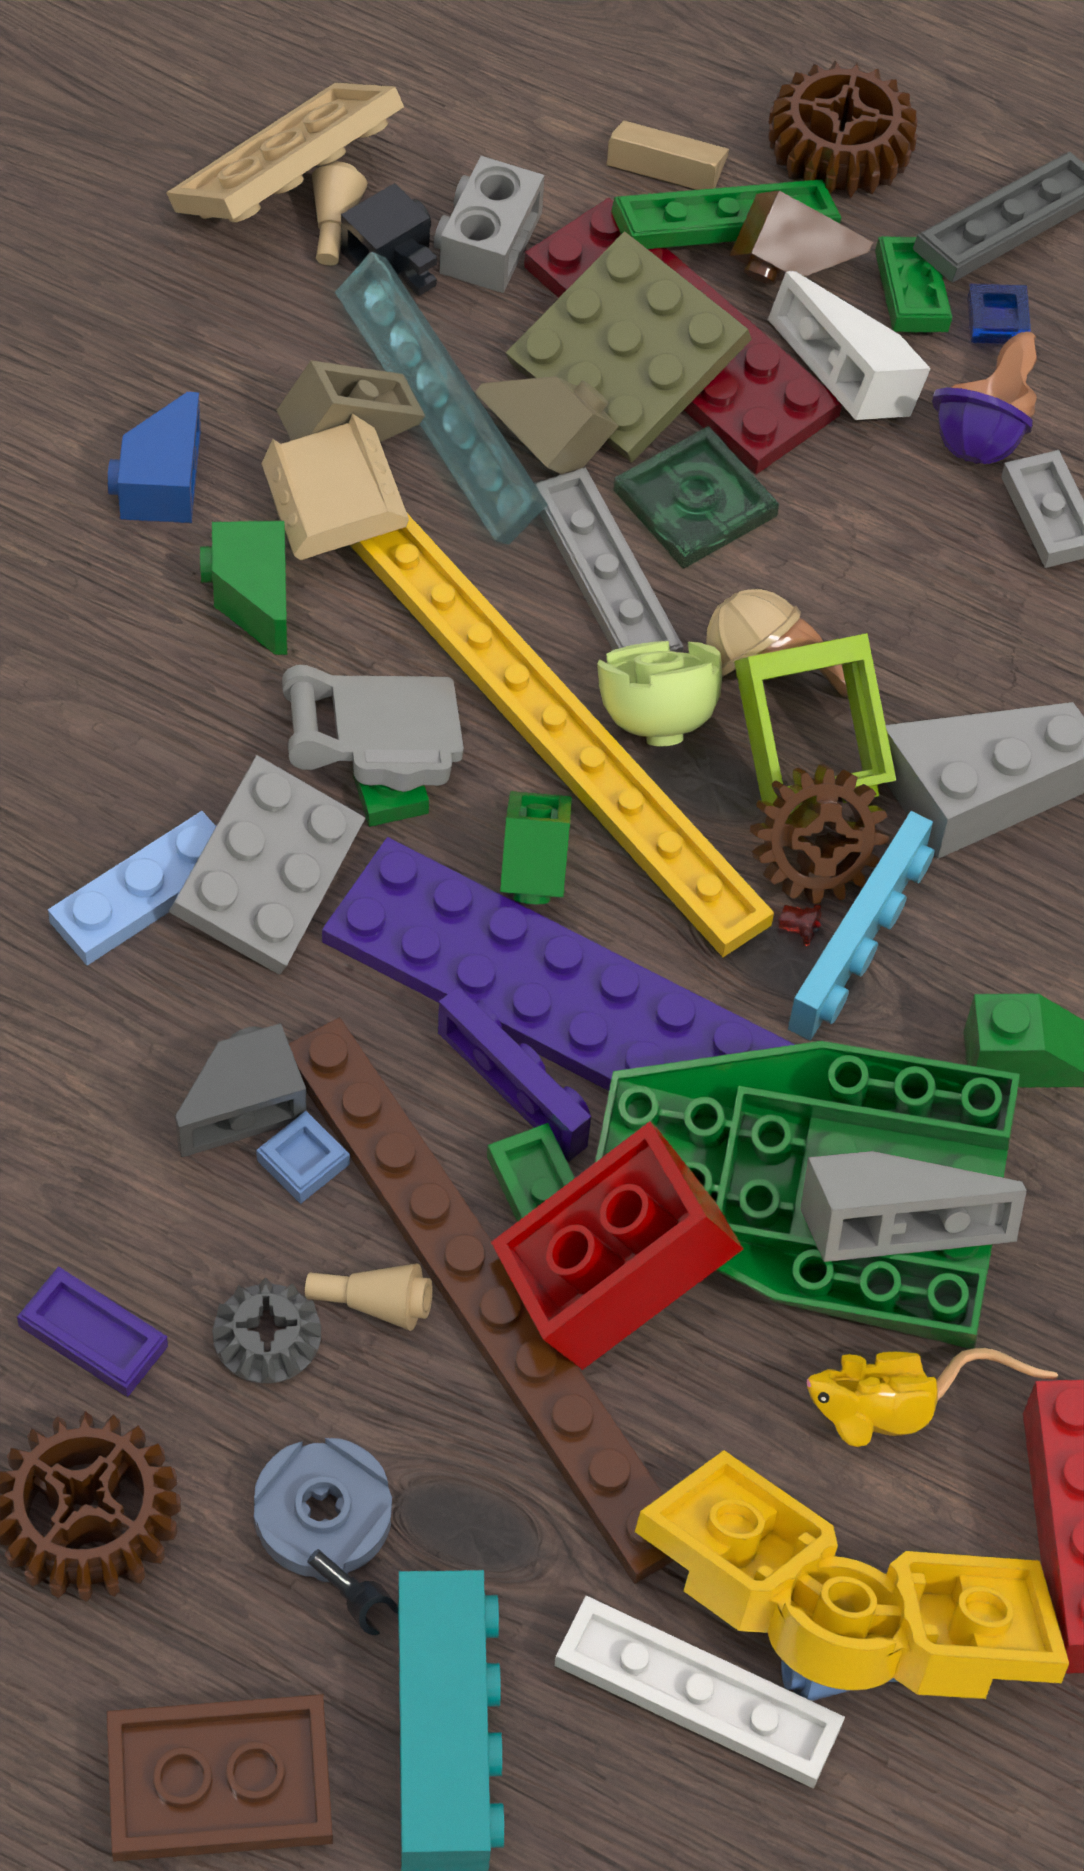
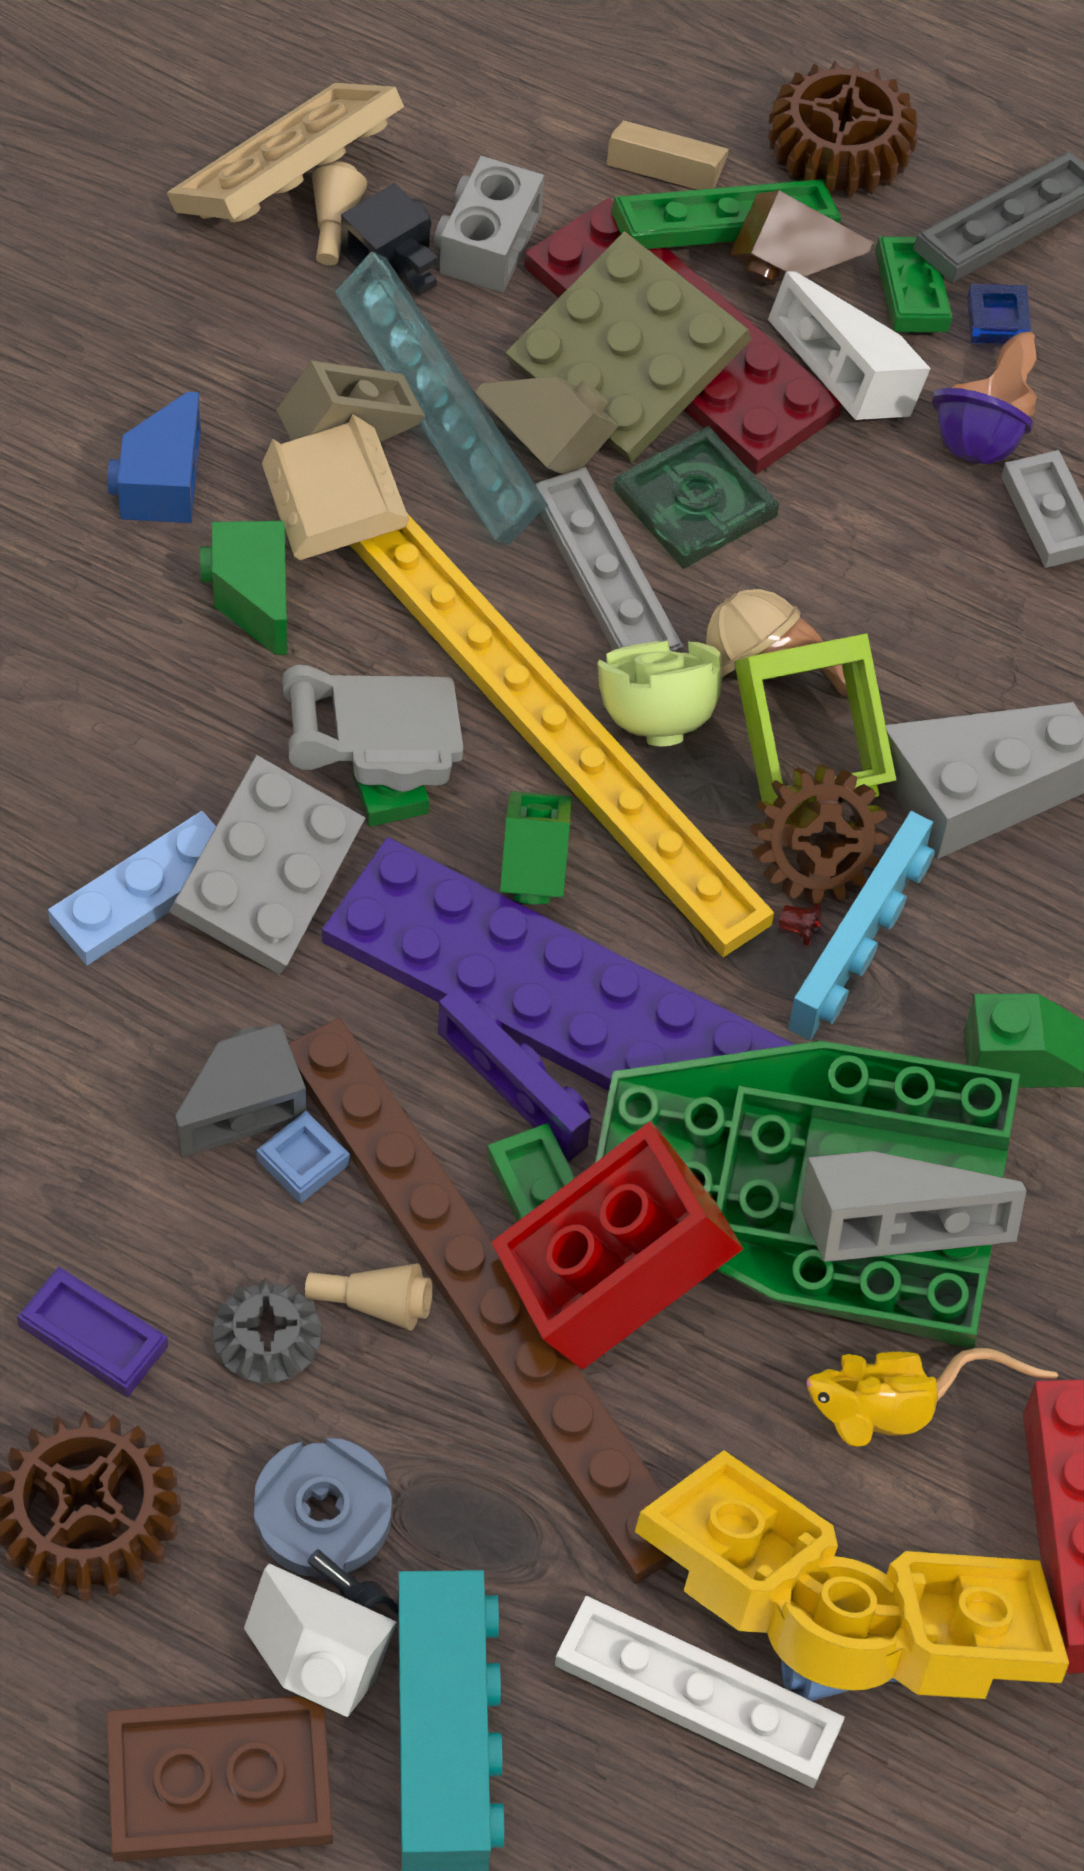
(317, 1639): none -> white slope

